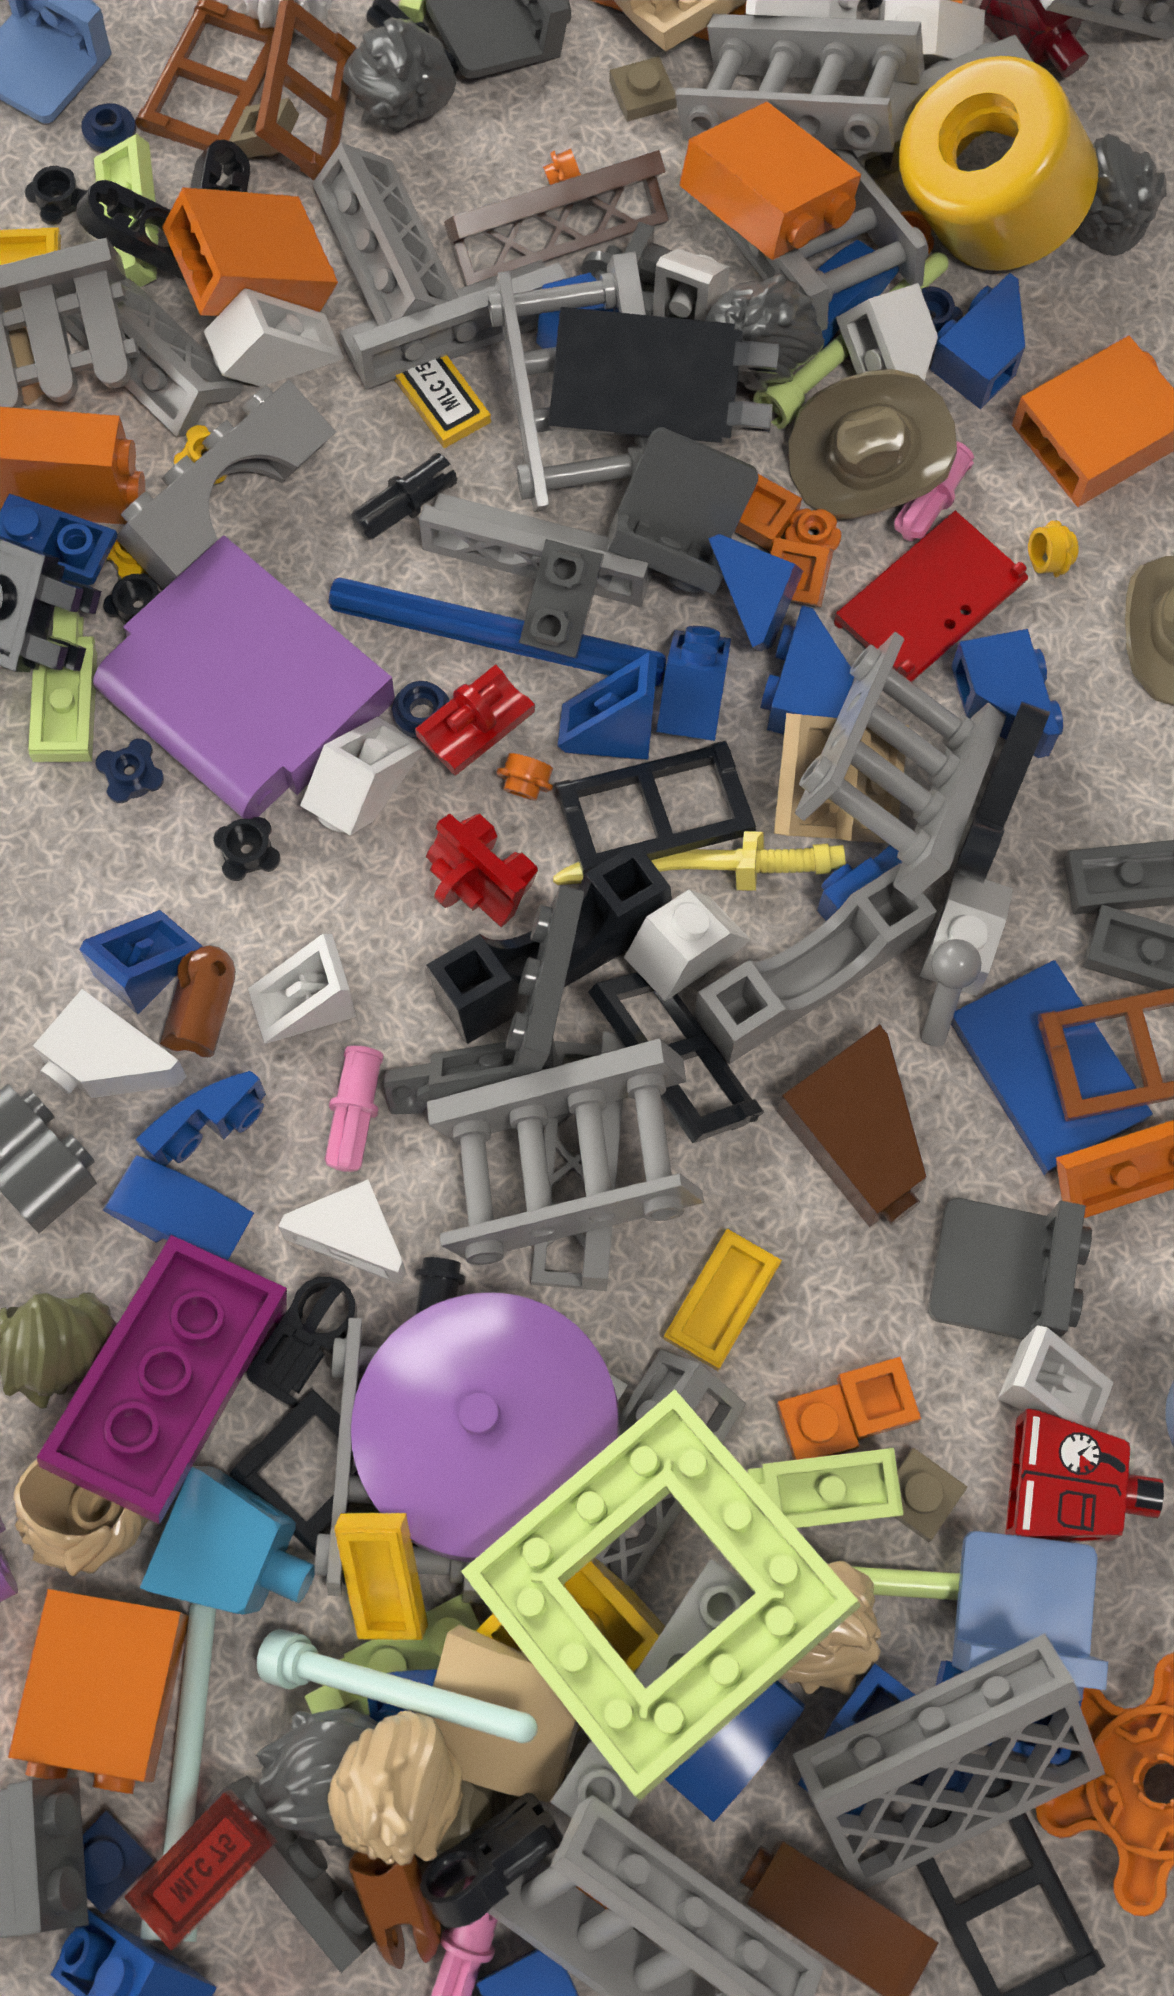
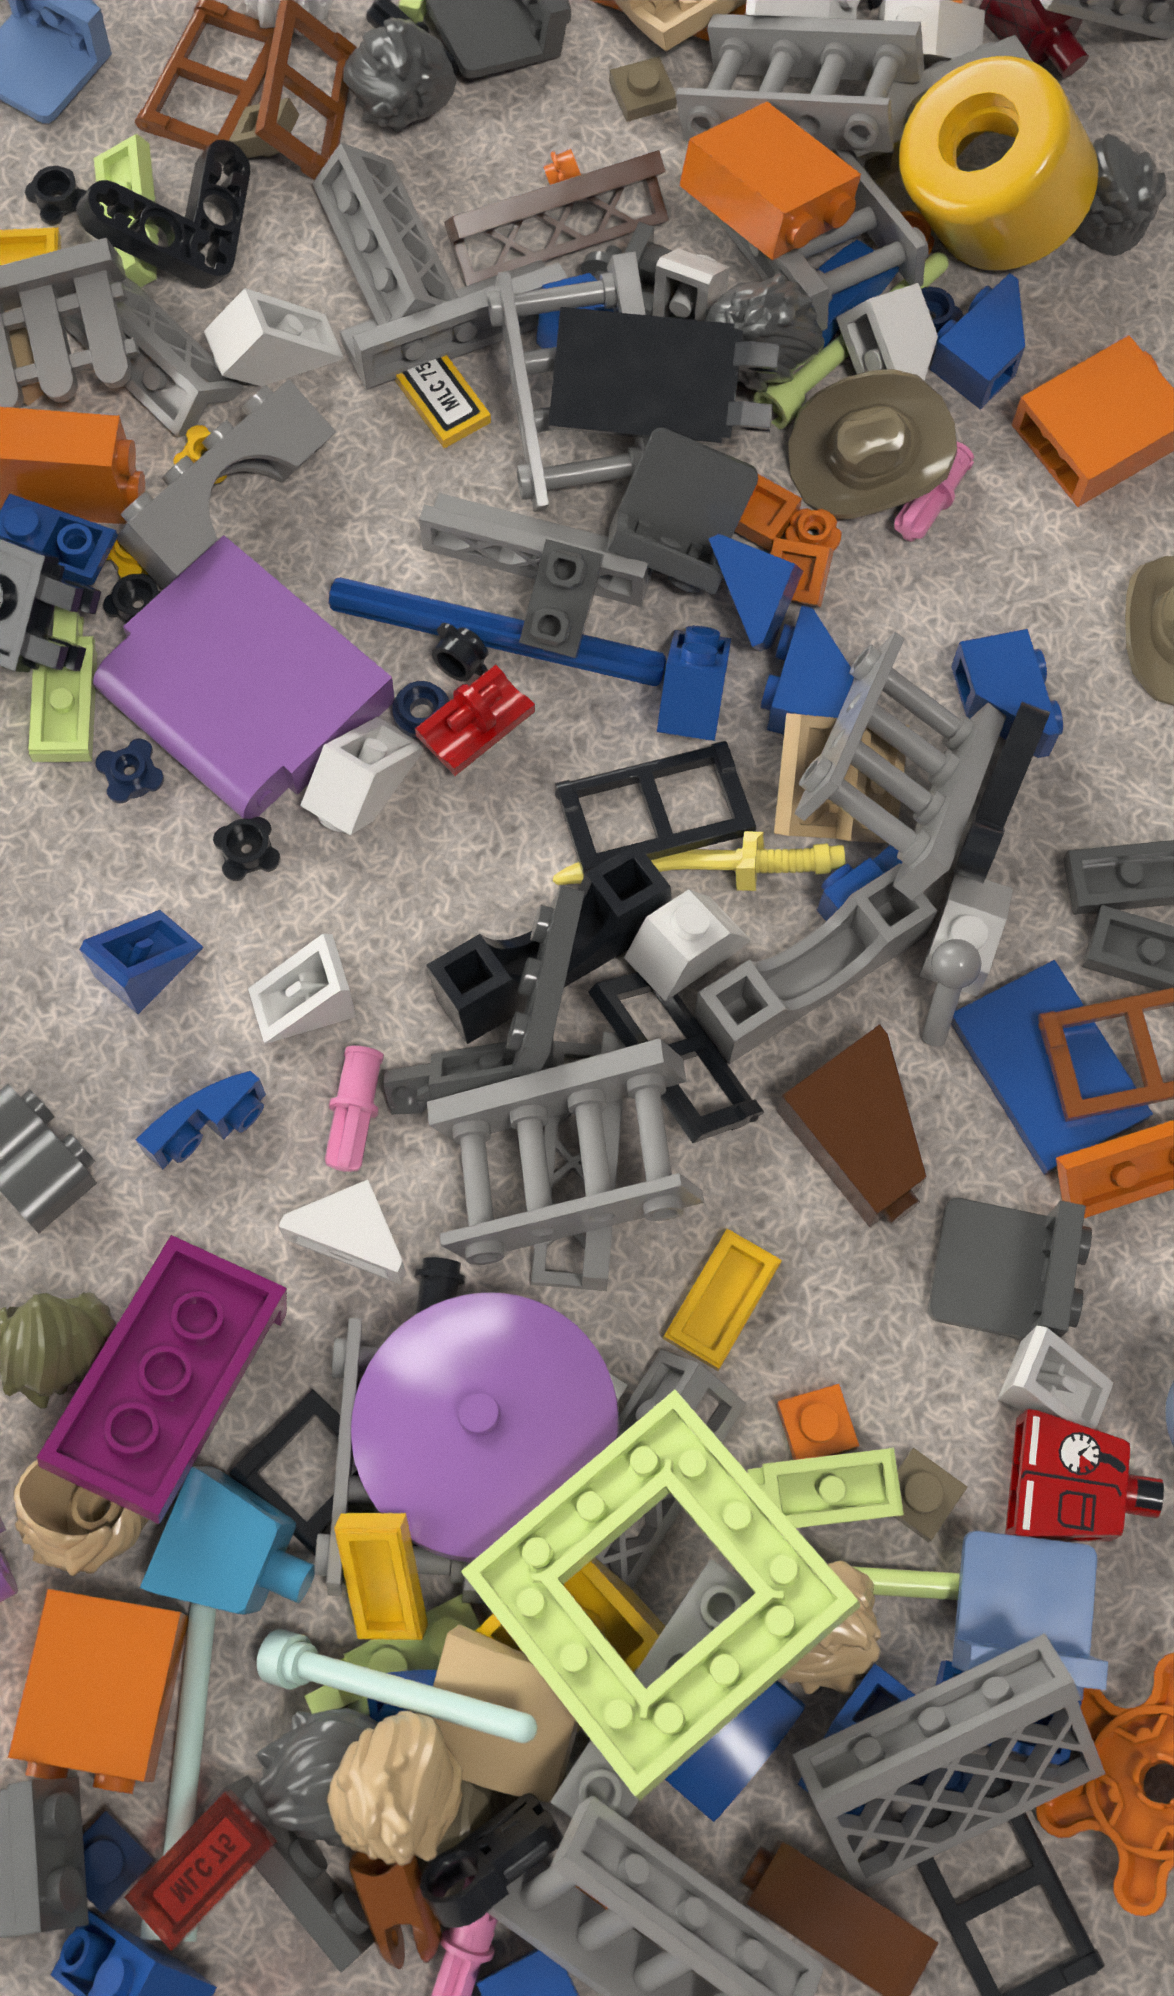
(103, 1053): white slope -> none
(105, 138): dark blue plate -> none
(168, 1203): blue slope -> none
(200, 1001): dark orange piece -> none
(247, 242): orange brick -> none
(296, 1347): black piece -> none
(403, 497): black axle -> none
(460, 652): none -> black plate
(473, 873): red hips -> none
(525, 776): orange plate -> none
(612, 714): blue slope -> none
(879, 1398): orange plate -> none
(926, 591): red door -> none
(1059, 546): yellow plate -> none

